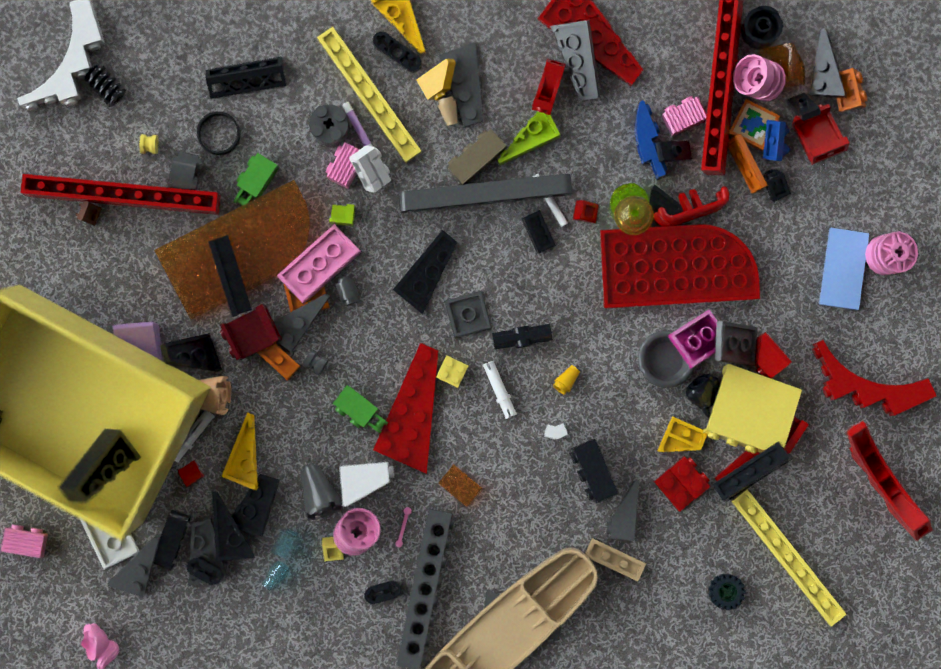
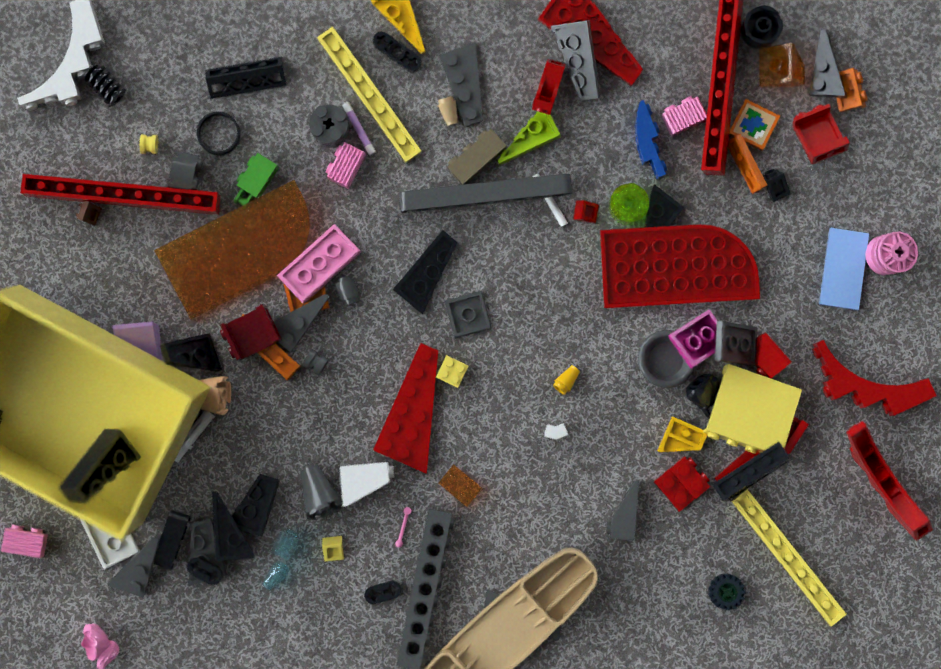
(190, 473): red slope -> none
(230, 275): black fence -> none
(242, 461): yellow wing -> none
(343, 215): lime panel -> none
(359, 409): bright green brick -> none
(366, 527): bright pink wheel -> none
(370, 168): white brick -> none
(437, 80): yellow slope -> none
(503, 397): white pin -> none
(522, 336): black piece -> none
(538, 231): black plate -> none
(593, 471): black brick -> none
(615, 559): tan plate -> none
(630, 224): clear yellow piece -> none
(673, 151): black plate -> none
(689, 213): red piece -> none
(759, 78): bright pink wheel -> none
(774, 140): blue tile -> none
(803, 106): black plate -> none

